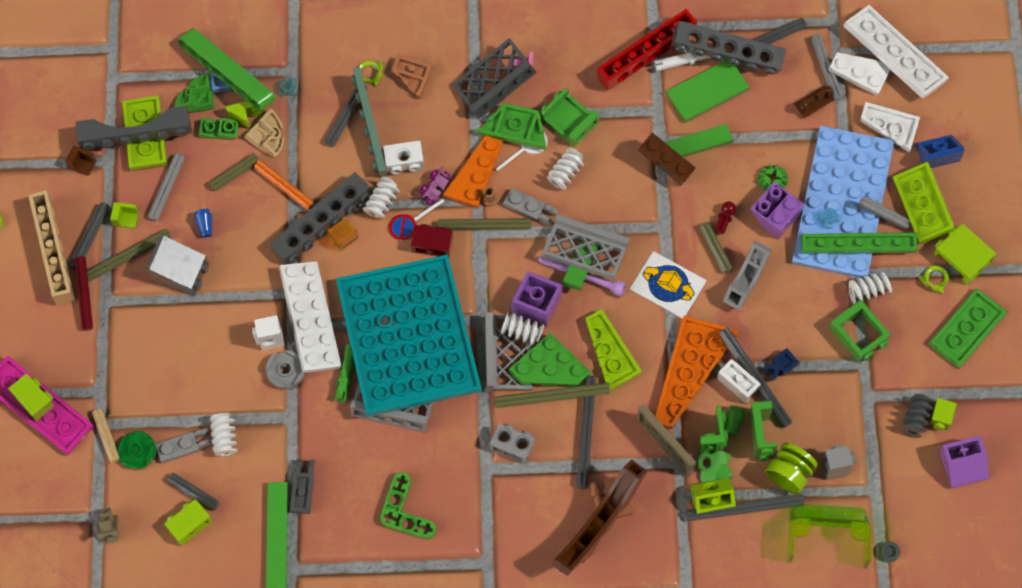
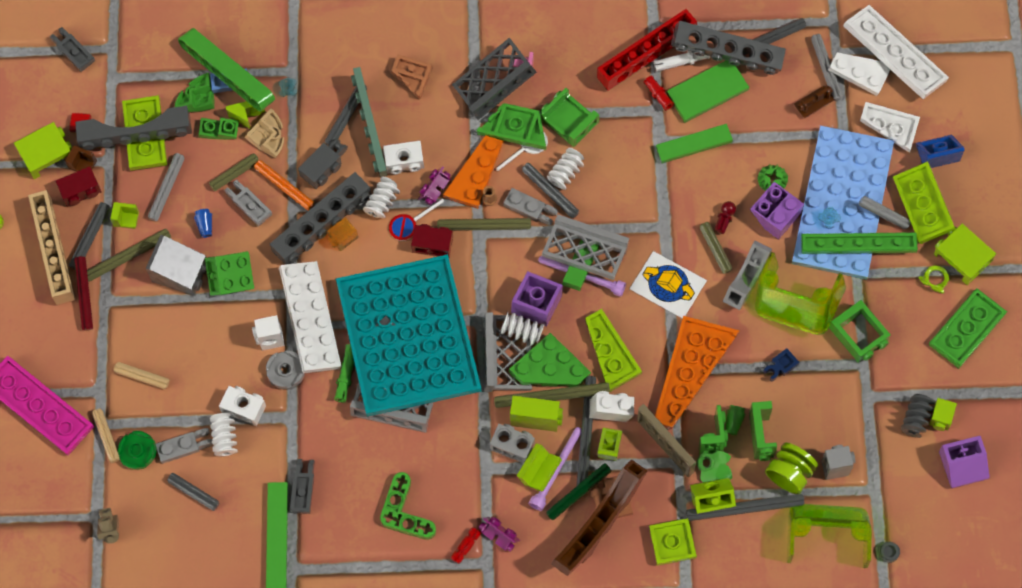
(31, 397): lime brick -> none
(43, 148): none -> lime panel
(73, 50): none -> dark grey hinge
(77, 117): none -> red tile
(78, 186): none -> dark red brick
(141, 375): none -> tan axle
(188, 522): lime brick -> none
(229, 273): none -> bright green bracket
(249, 203): none -> light grey hinge
(250, 413): none -> white brick
(322, 163): none -> dark grey brick
(376, 65): lime piece -> none
(465, 545): none -> red axle
(493, 528): none -> magenta hinge
(536, 413): none -> lime brick
(538, 468): none -> lime panel
(538, 501): none -> lavender piece
(550, 190): none -> dark grey axle
(578, 491): none -> dark green axle
(609, 444): none -> lime slope
(611, 407): none -> white brick
(658, 93): none -> red pin
(666, 159): reddish brown brick -> none
(672, 541): none -> lime plate
(738, 381): white panel -> none
(748, 366): dark grey axle -> none
(793, 309): none -> clear neon green windscreen
(868, 286): white piece -> none

